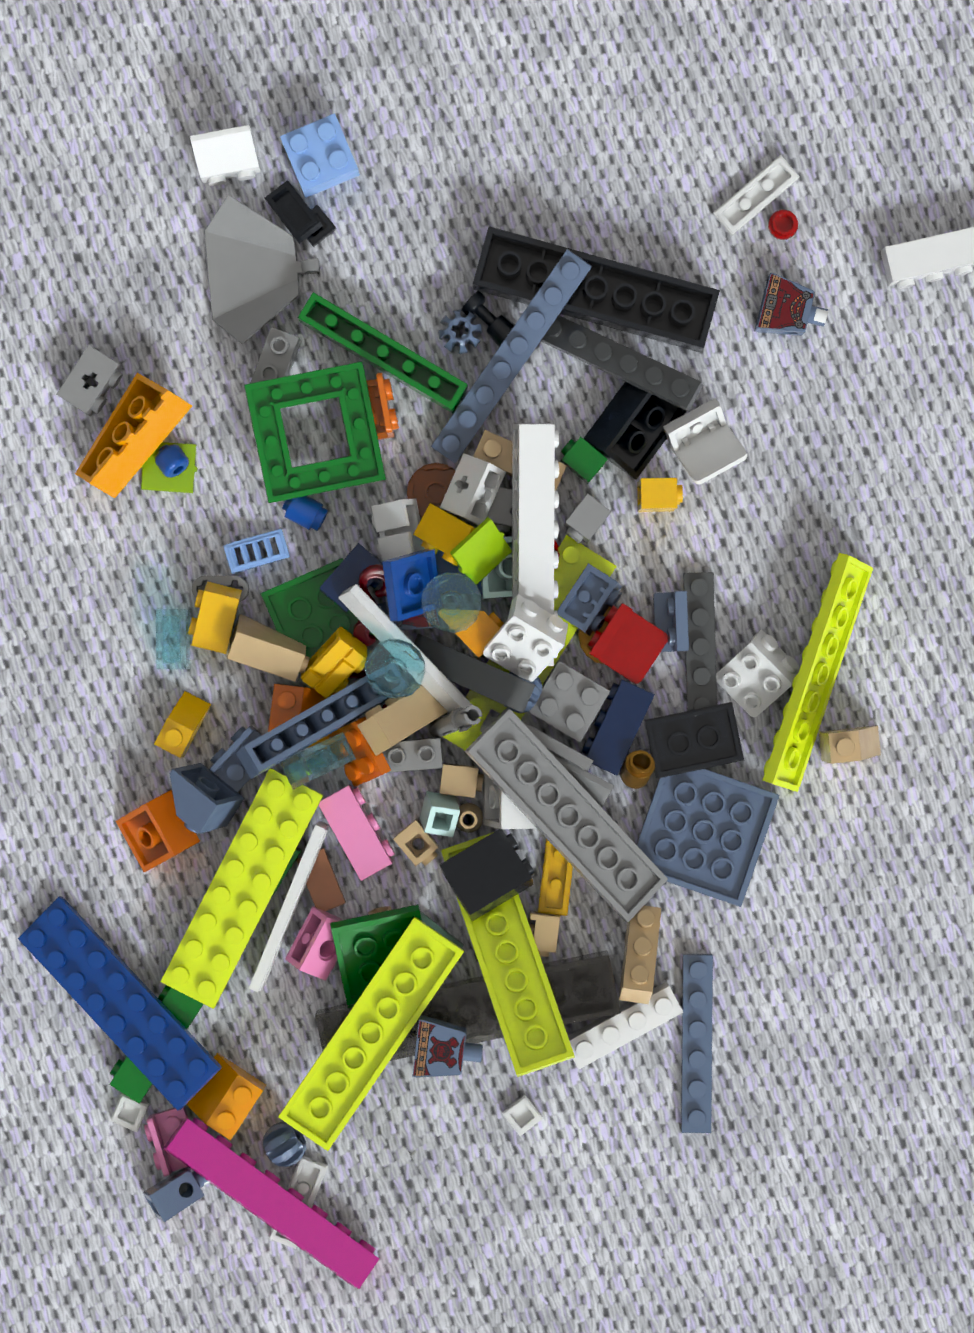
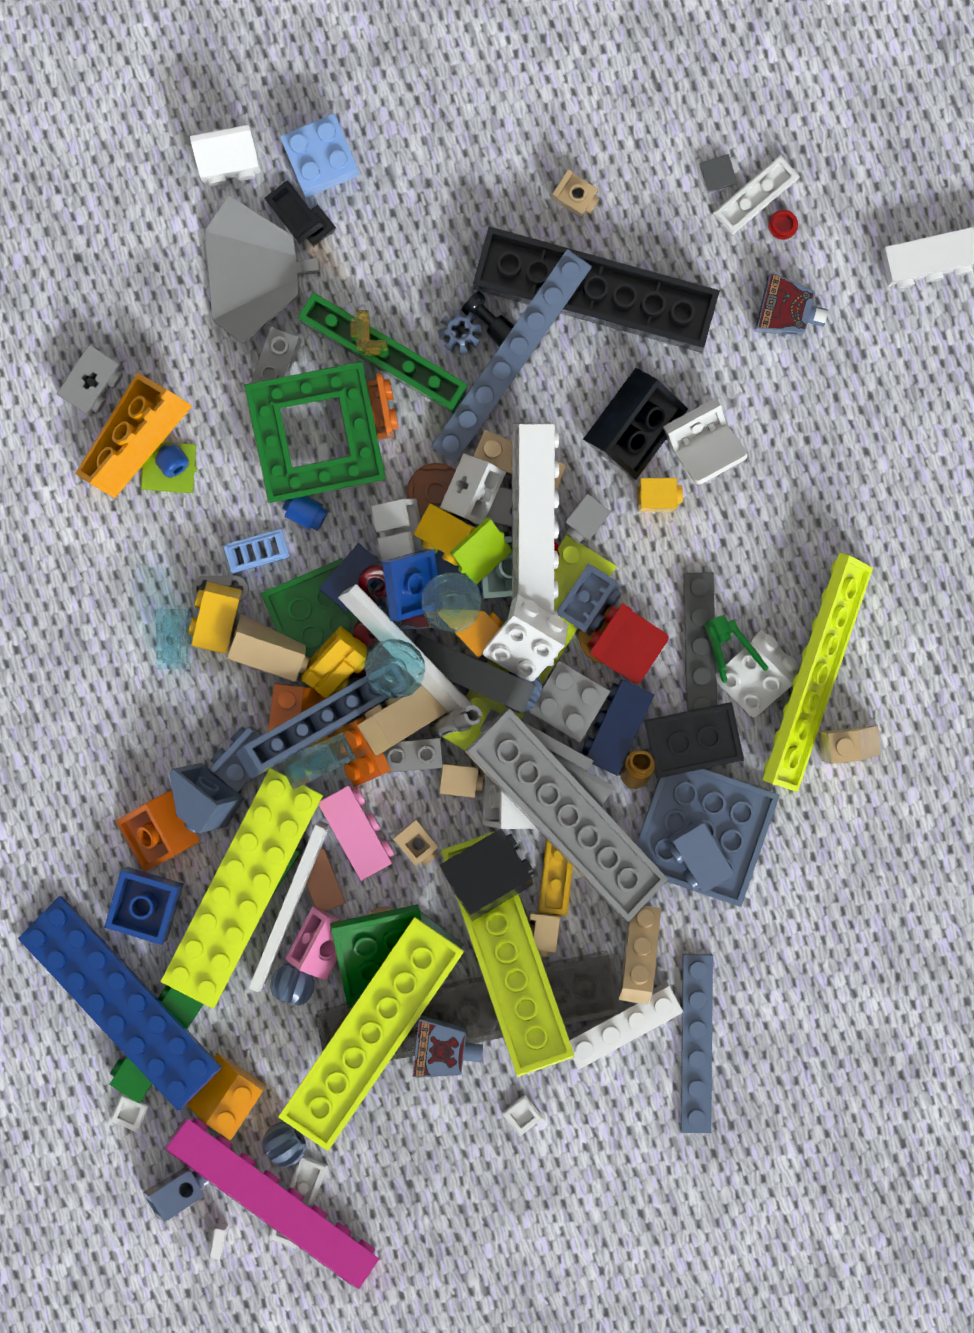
(143, 905): none -> blue brick
(159, 1130): bright pink bracket -> none
(182, 724): yellow slope -> none
(218, 1240): none -> white tile
(292, 985): none -> sand blue piece
(361, 329): none -> clear yellow bracket
(439, 814): light aqua brick -> none
(476, 812): tan cone -> none
(564, 197): none -> tan brick
(582, 459): green brick -> none
(623, 363): dark grey plate -> none
(672, 618): sand blue bracket -> none
(701, 856): none -> sand blue brick
(718, 173): none -> dark grey tile
(718, 633): none -> green plant

